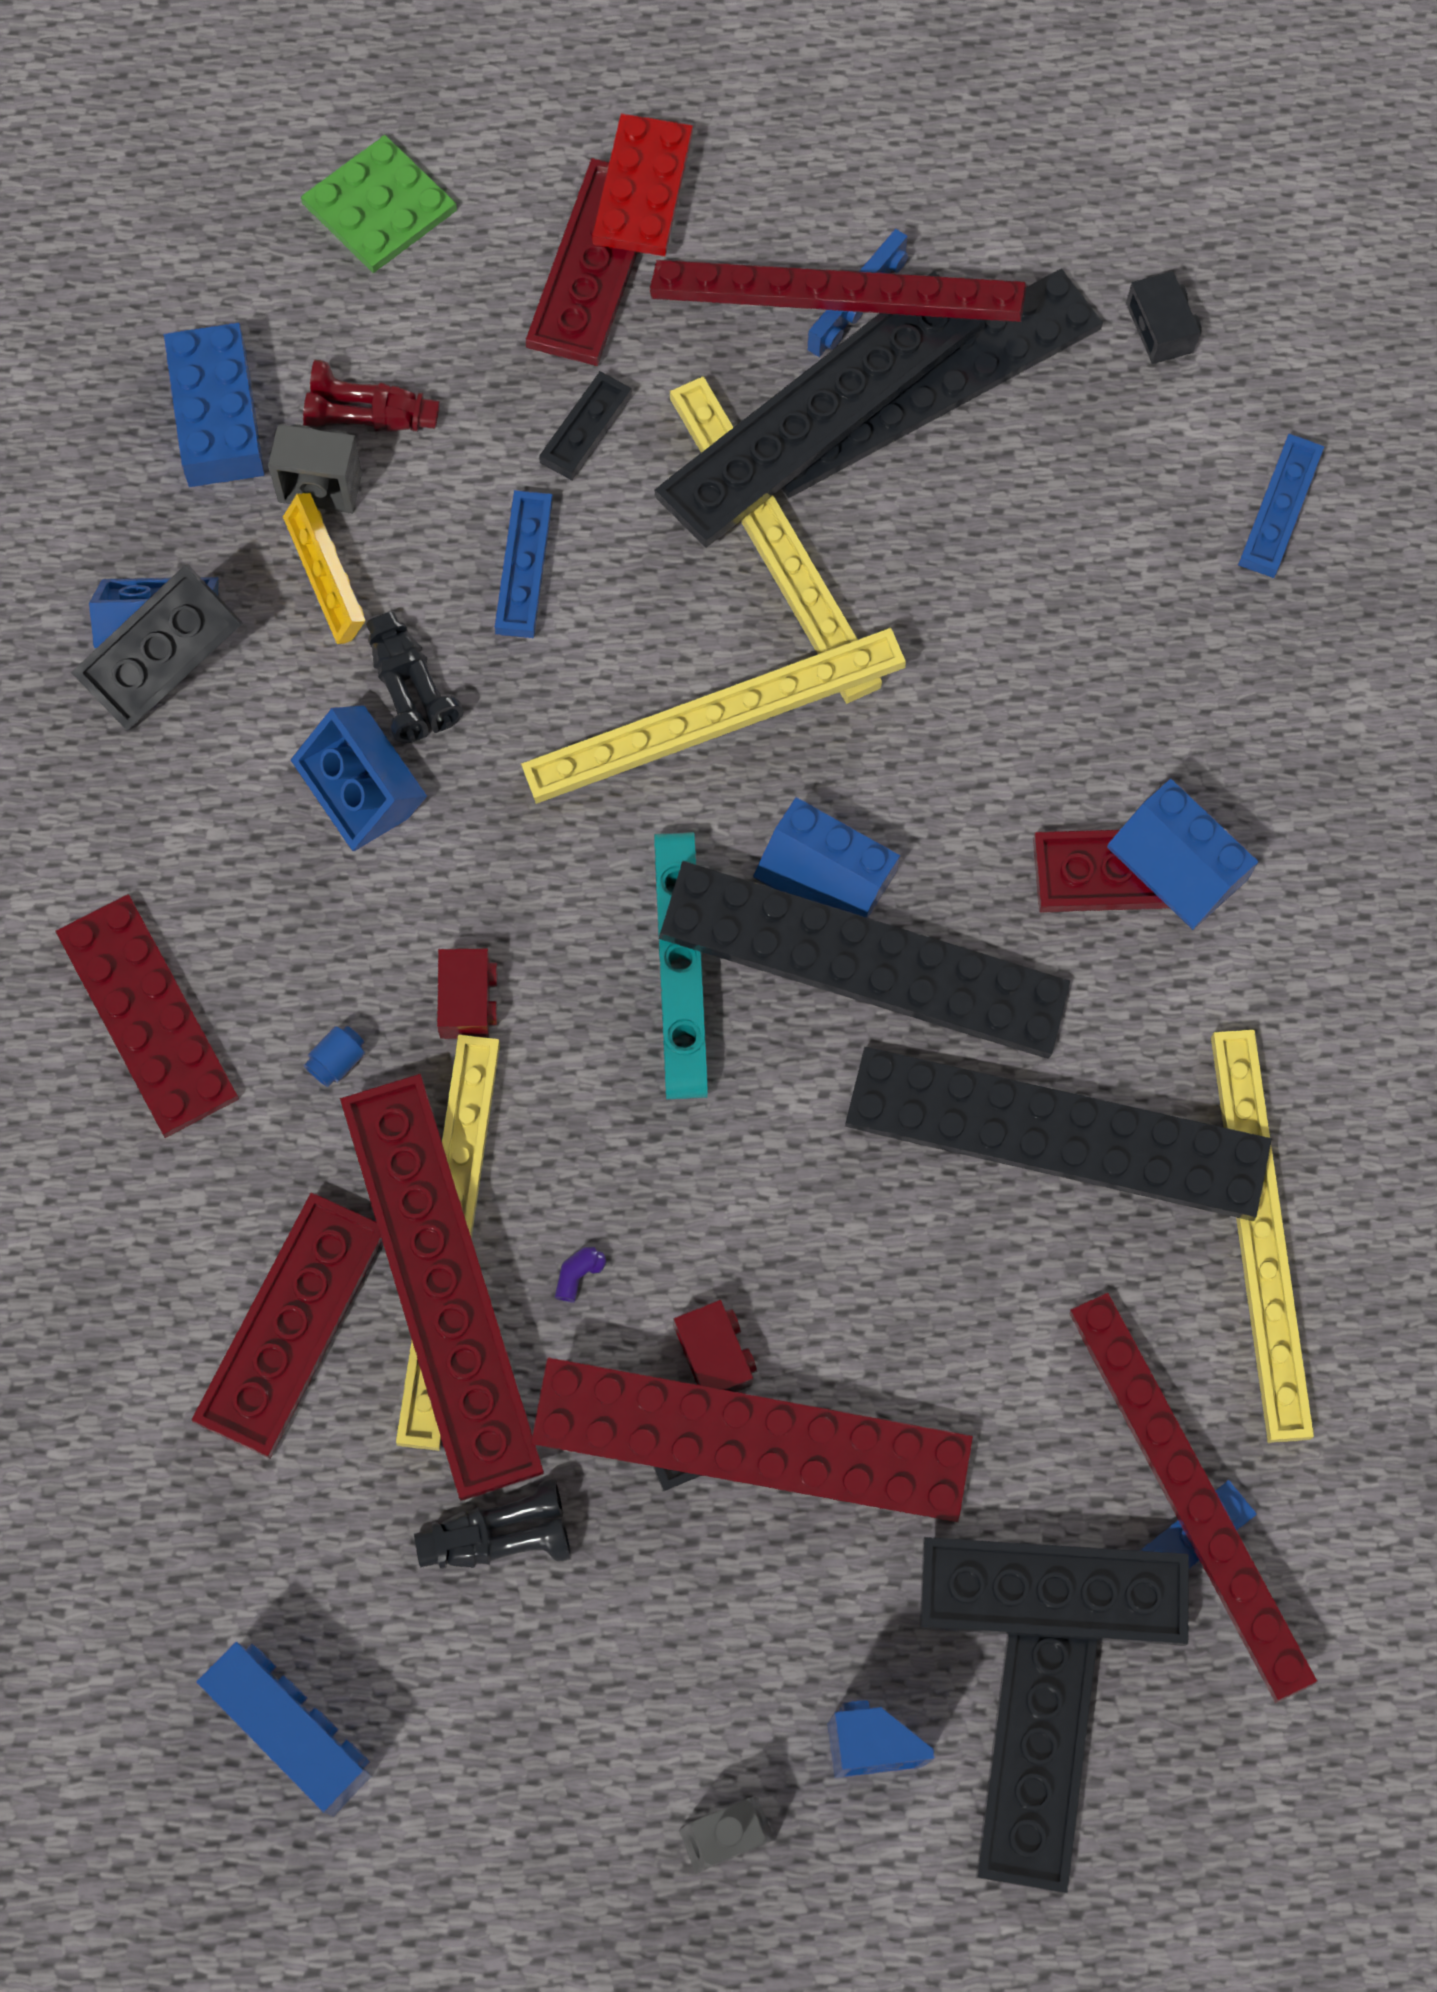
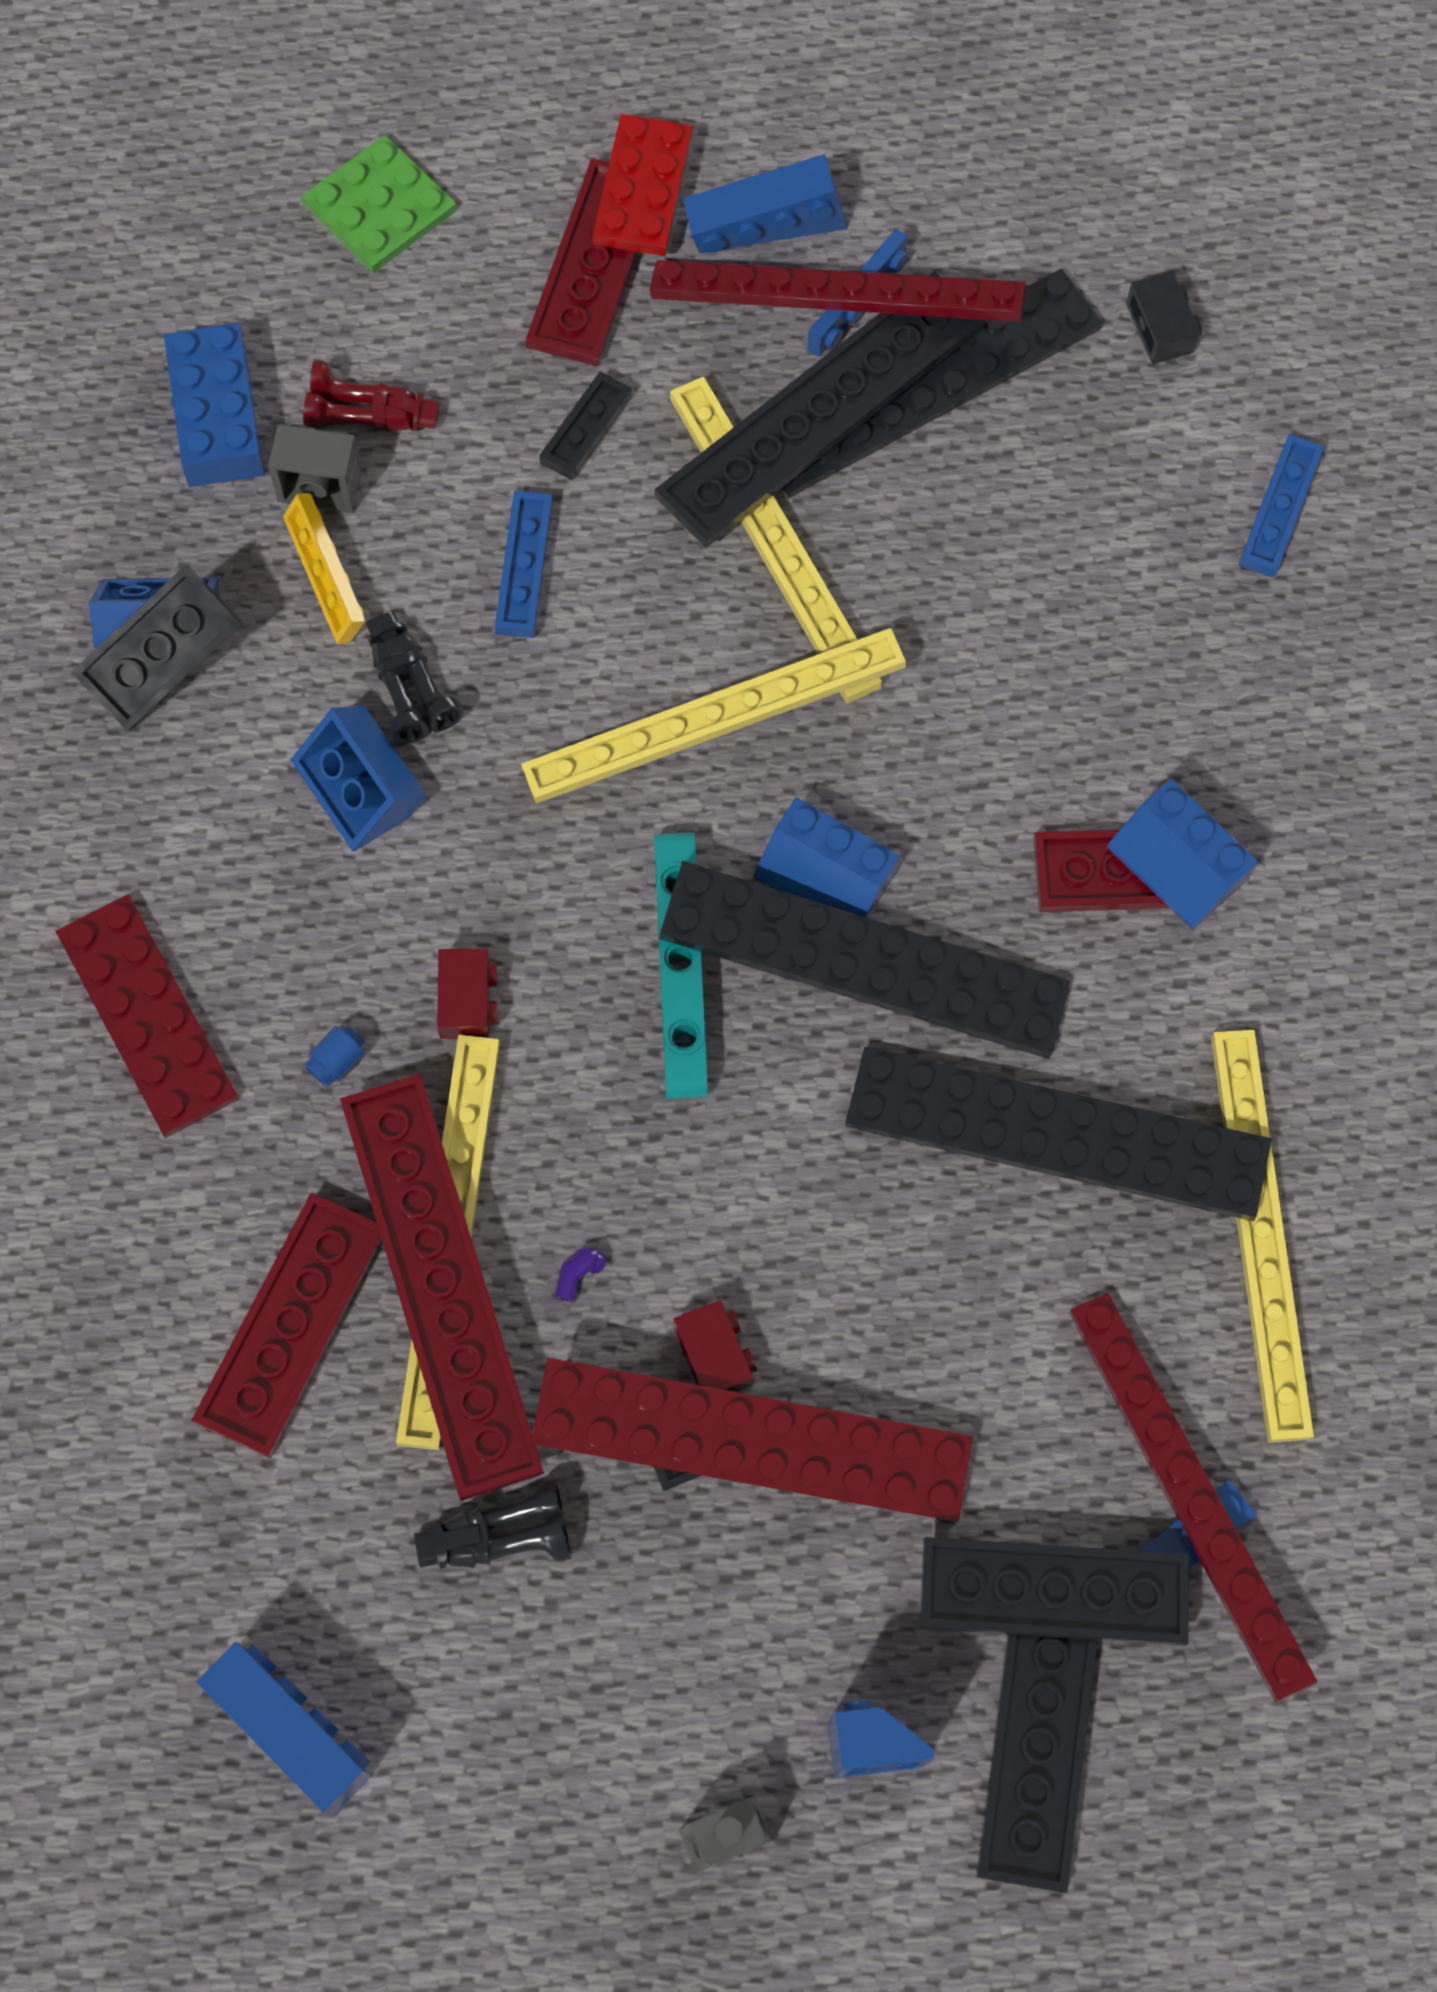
(767, 207): none -> blue wedge

